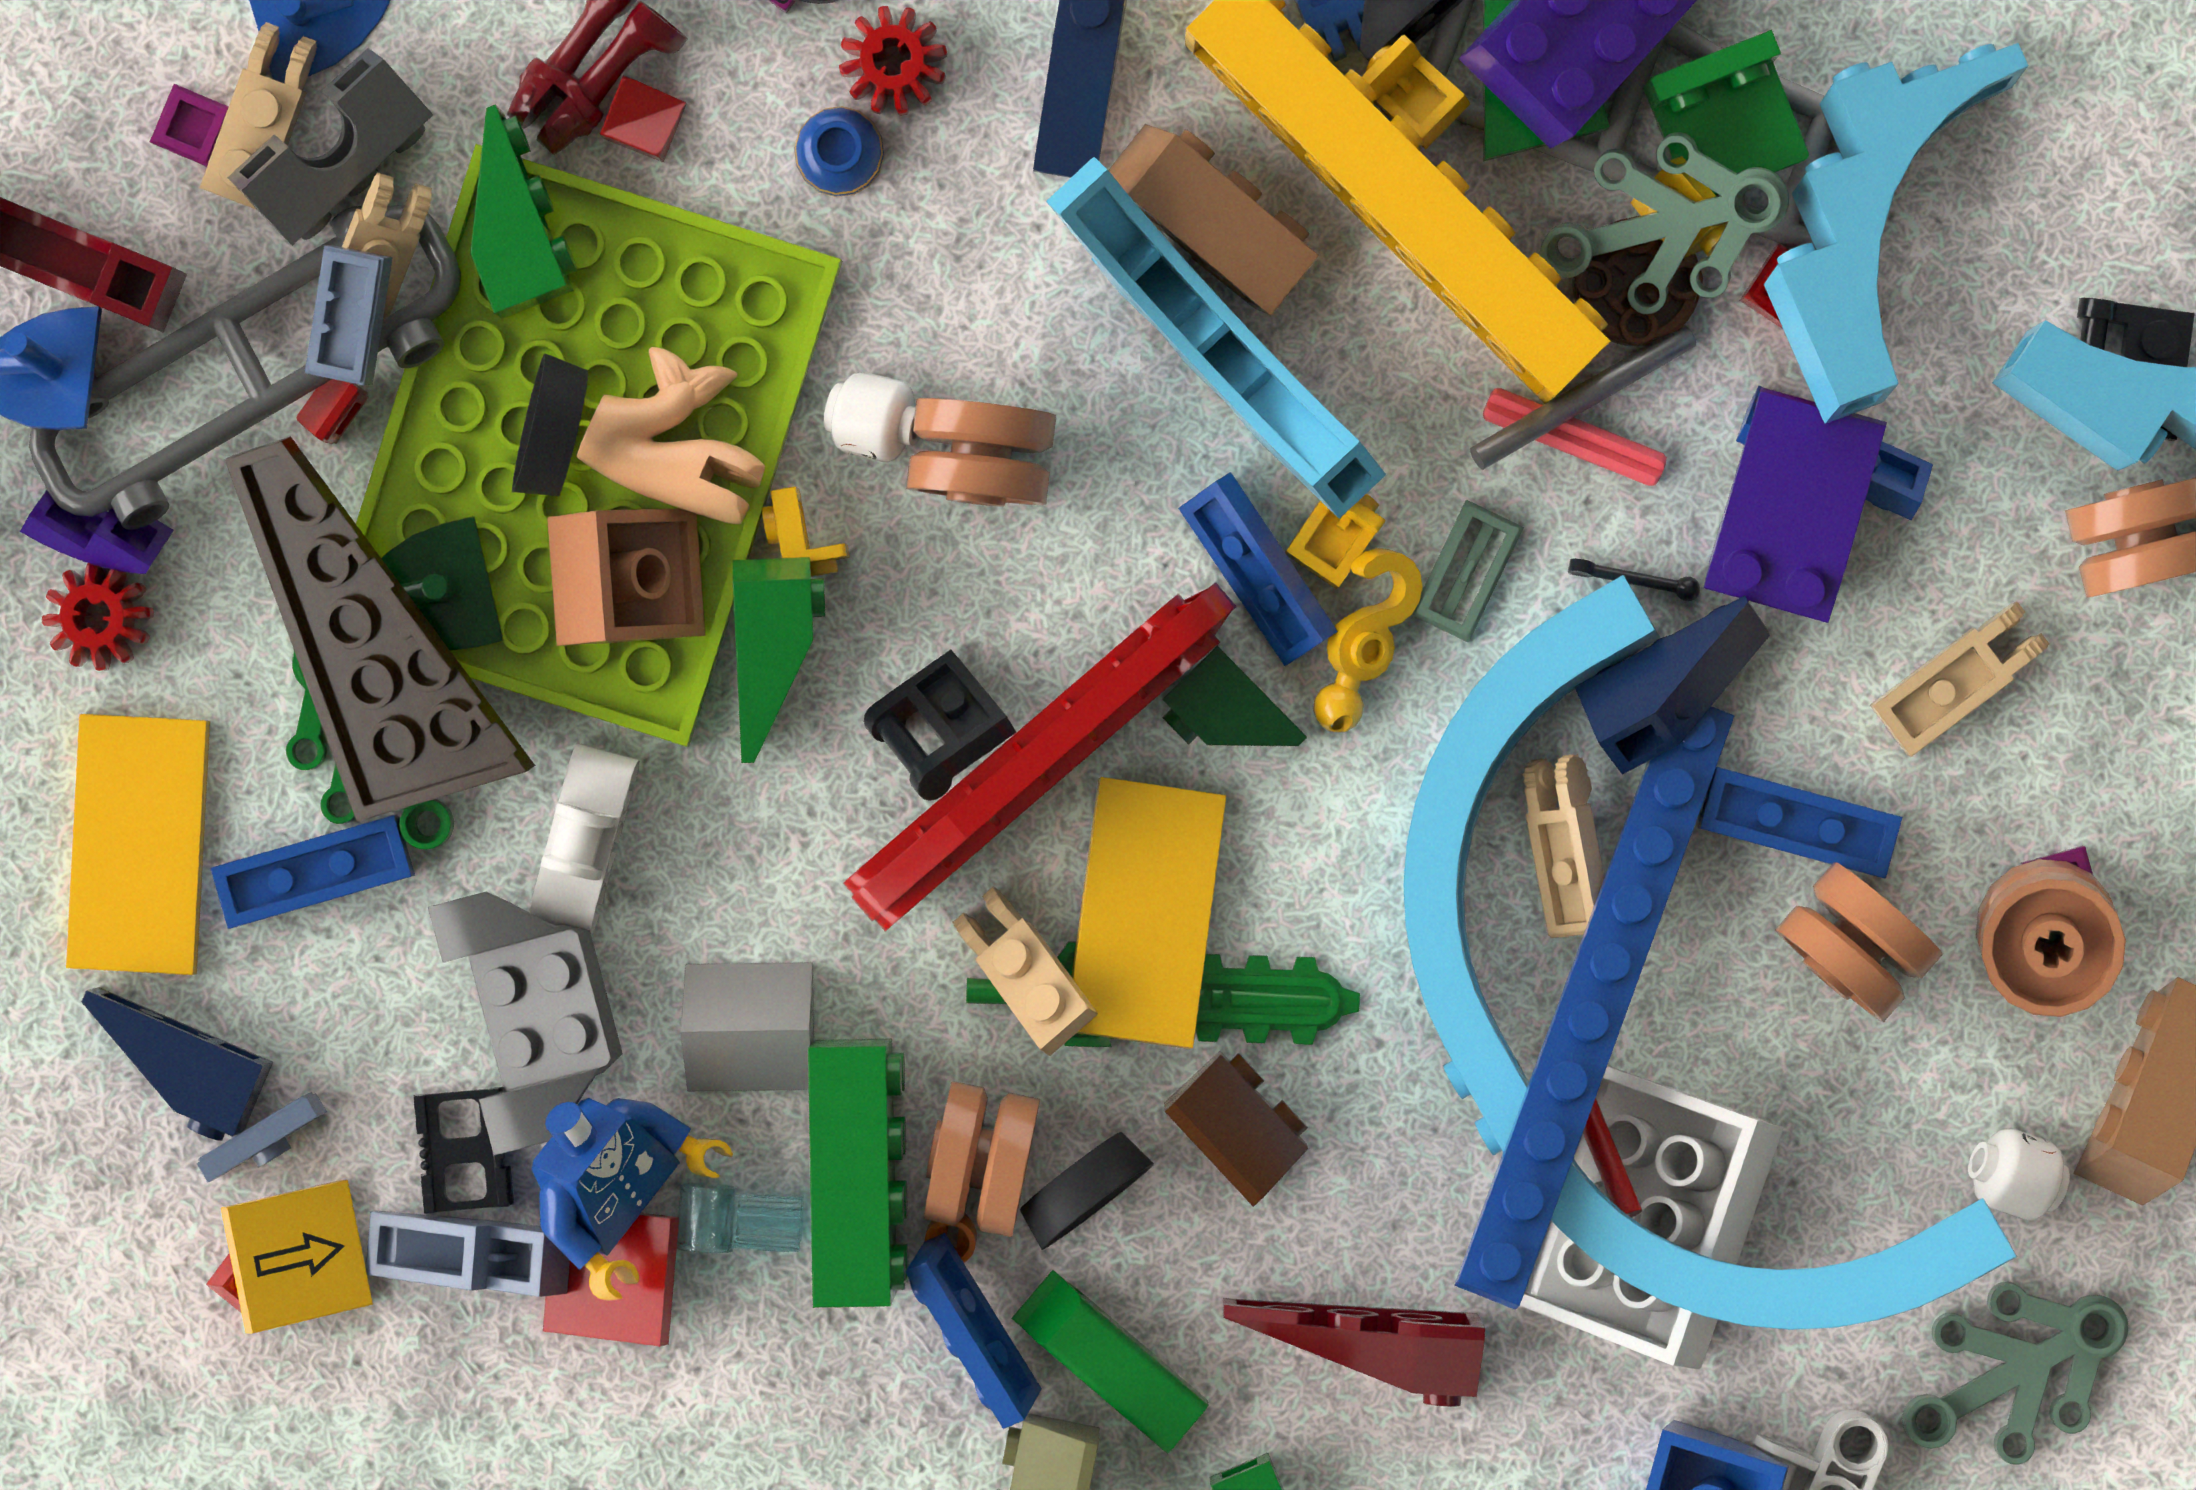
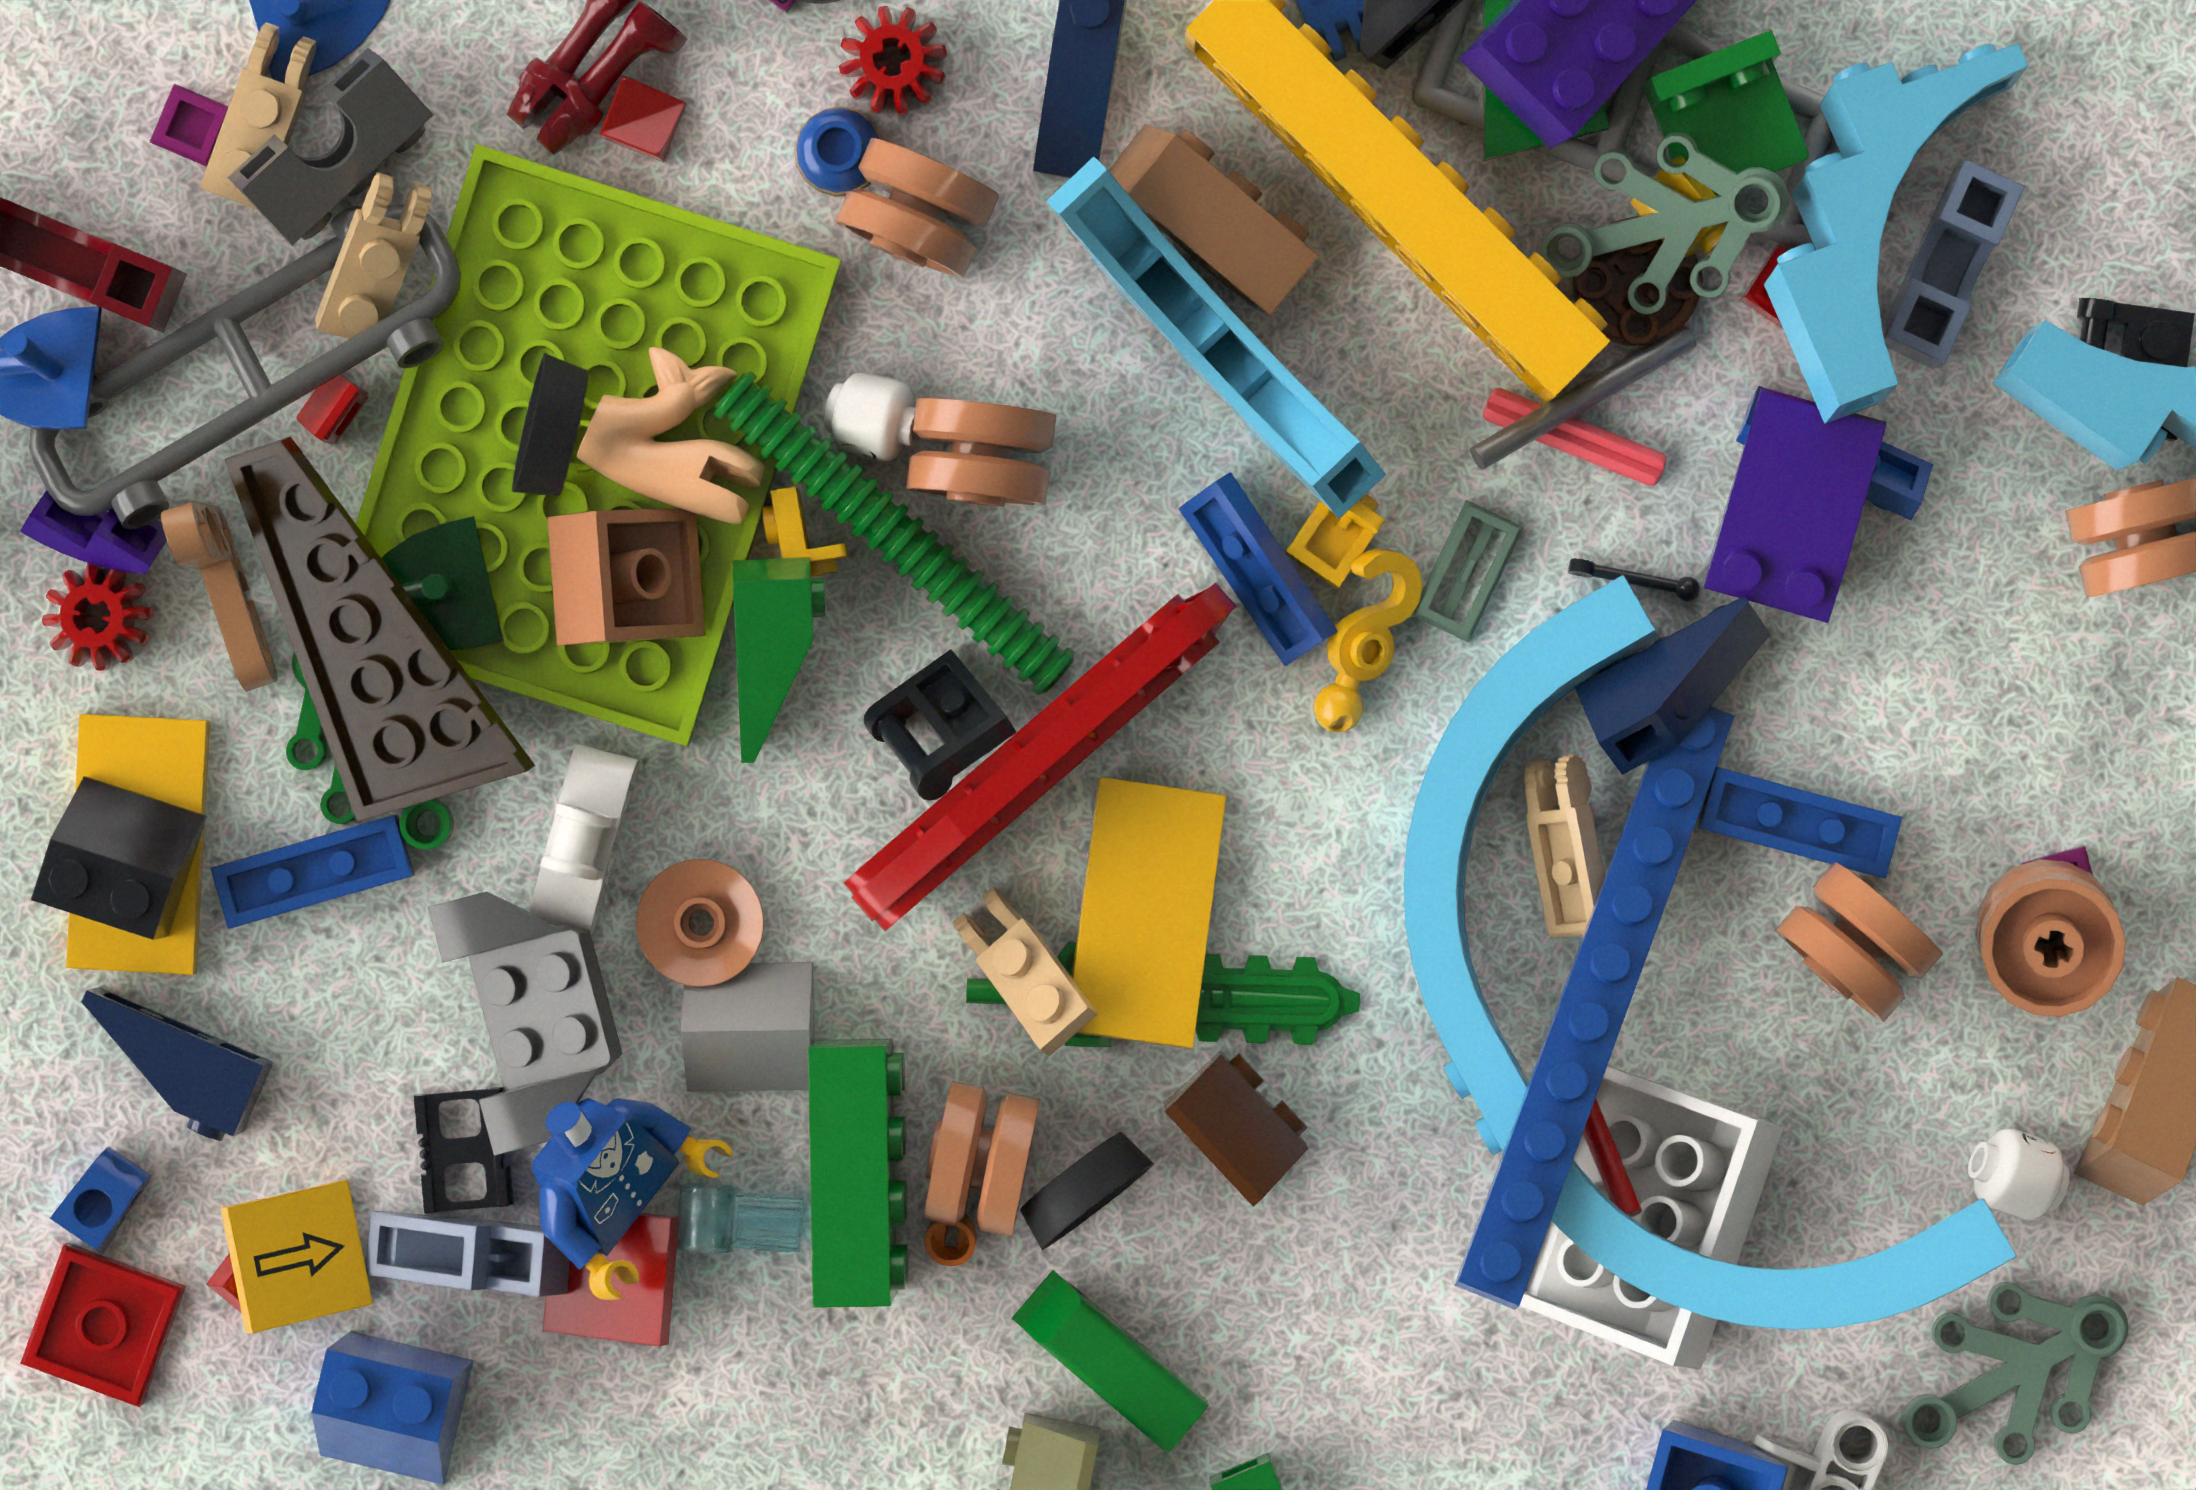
(102, 1199): none -> blue leg
(103, 1324): none -> red tile
(120, 859): none -> black slope
(203, 542): none -> medium nougat beam
(263, 1140): sand blue plate -> none
(348, 315): sand blue plate -> none
(390, 1405): none -> blue slope
(510, 233): green slope -> none
(666, 929): none -> nougat dish
(894, 533): none -> green piece
(914, 215): none -> nougat wheel
(973, 1331): blue plate -> none
(1227, 708): dark green slope -> none
(1406, 1348): dark red wedge -> none
(1414, 90): yellow bracket -> none
(1948, 262): none -> sand blue arch
(1954, 682): tan hinge -> none

